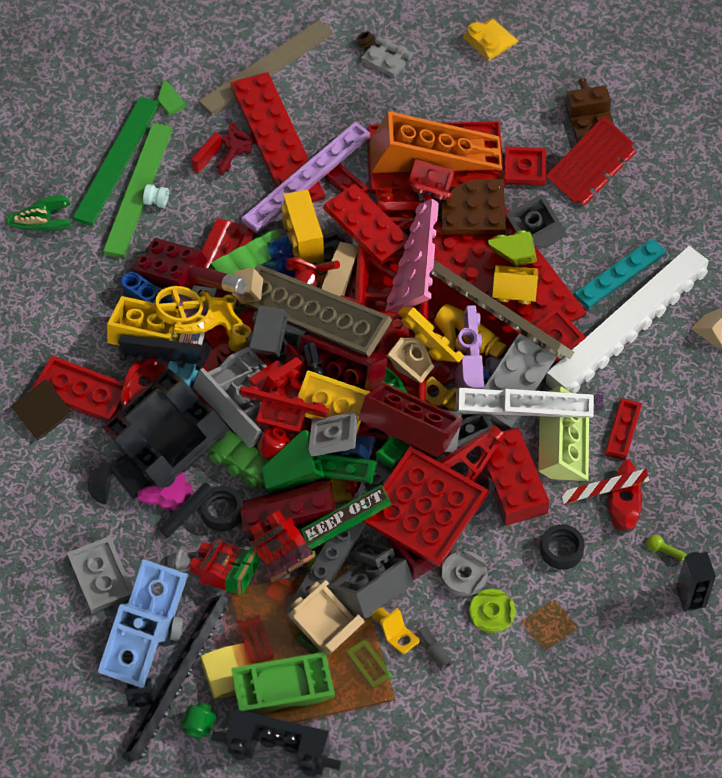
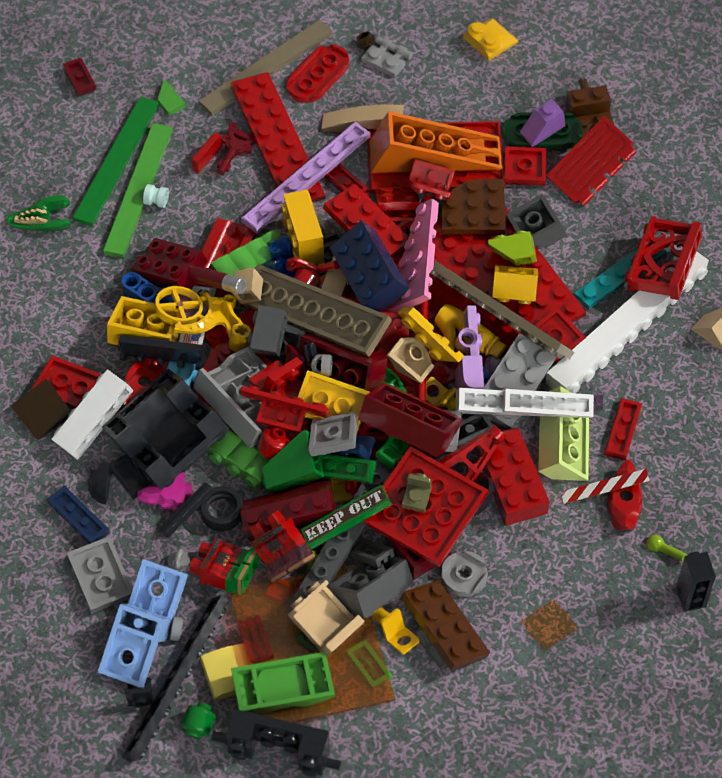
(78, 515): none -> dark blue plate
(79, 76): none -> dark red plate
(91, 414): none -> white brick
(317, 73): none -> red tile
(326, 364): none -> light grey tile
(366, 116): none -> tan slope
(369, 267): none -> dark blue brick
(417, 492): none -> olive bracket
(445, 625): none -> reddish brown plate
(492, 611): lime tile -> none
(543, 123): none -> medium lavender slope
(557, 562): black tyre -> none
(562, 139): none -> dark green tile
(673, 281): none -> red fence

